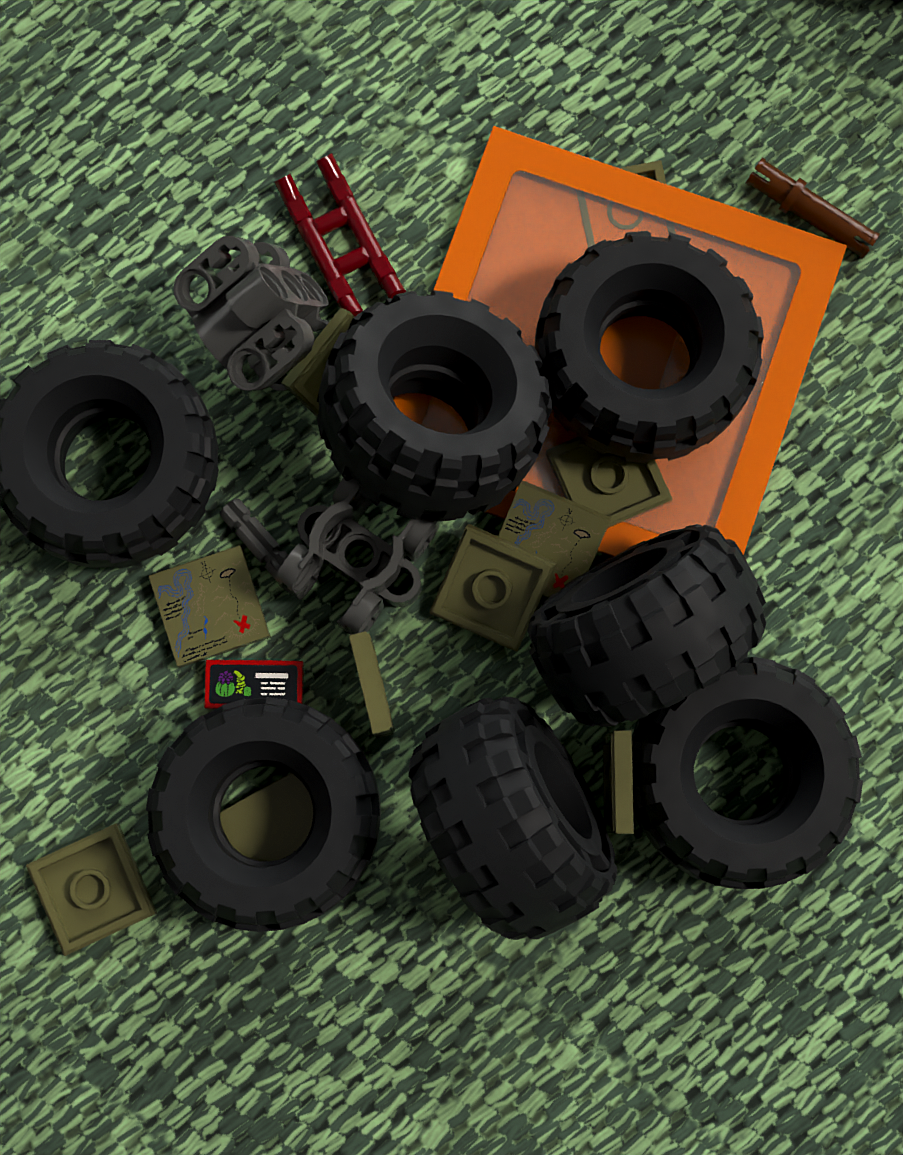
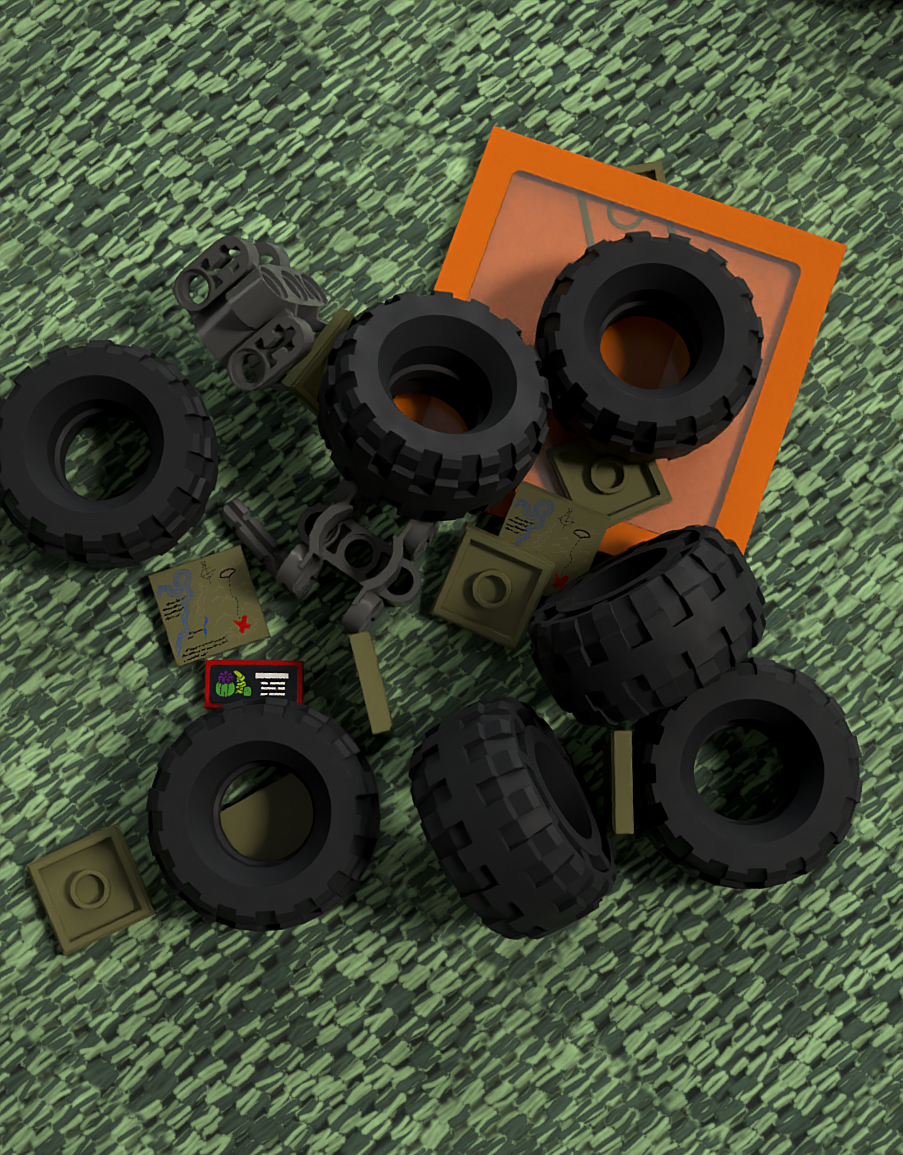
(346, 213): dark red piece -> none
(812, 208): reddish brown pin -> none

